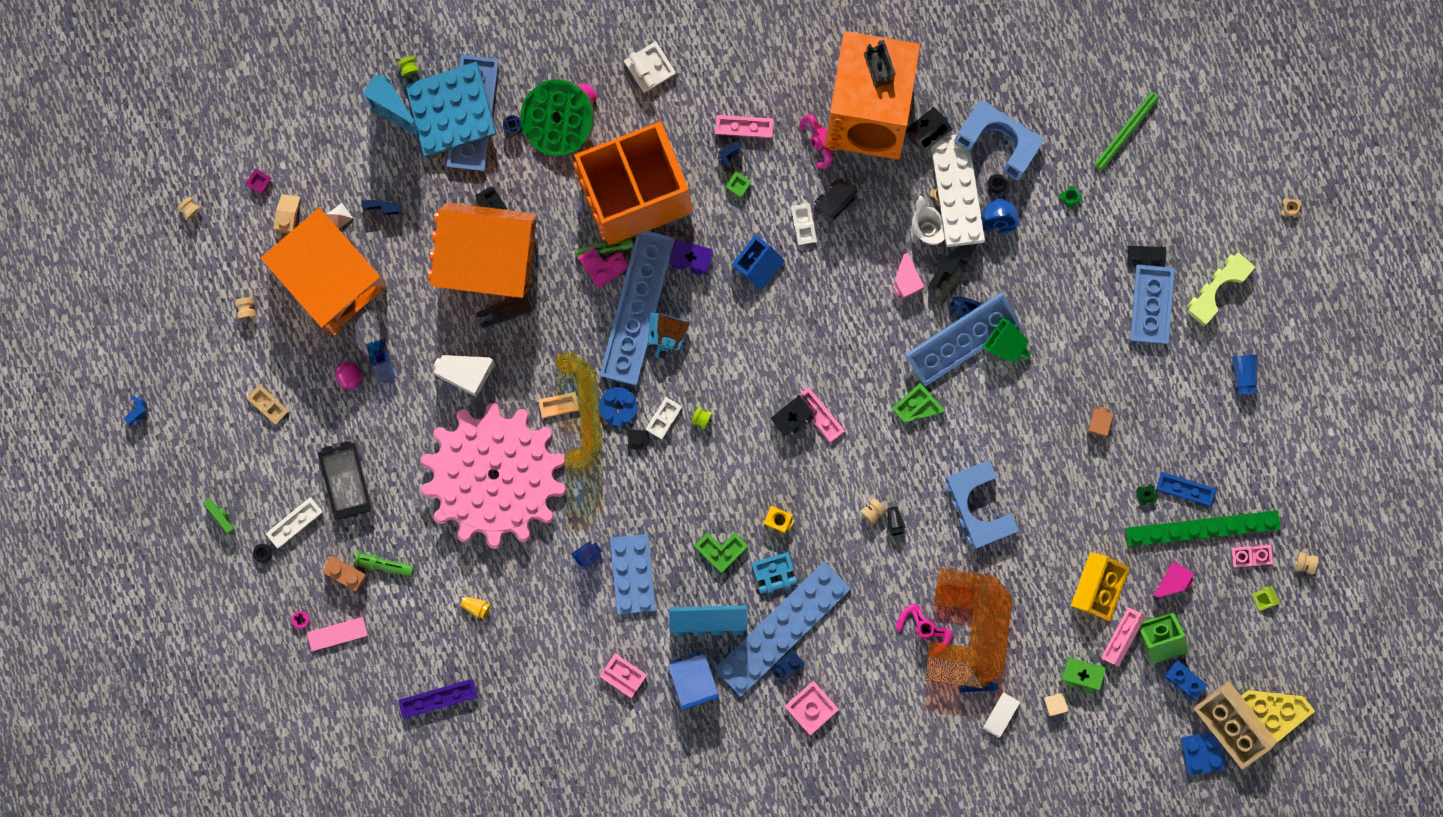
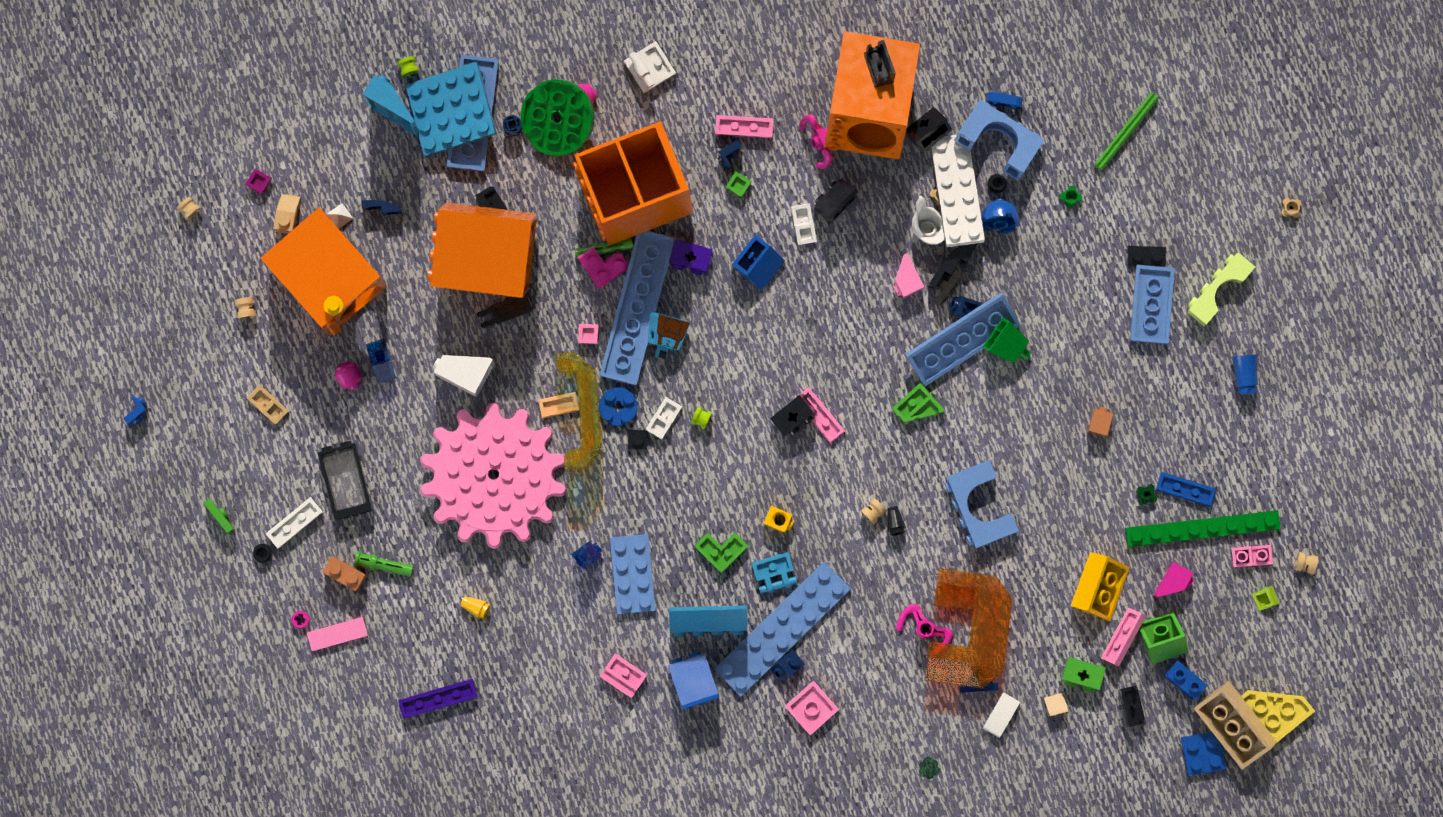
(333, 305): none -> yellow plate
(588, 334): none -> bright pink plate
(928, 761): none -> clear green plant
(1004, 100): none -> blue beam
(1132, 706): none -> black hinge

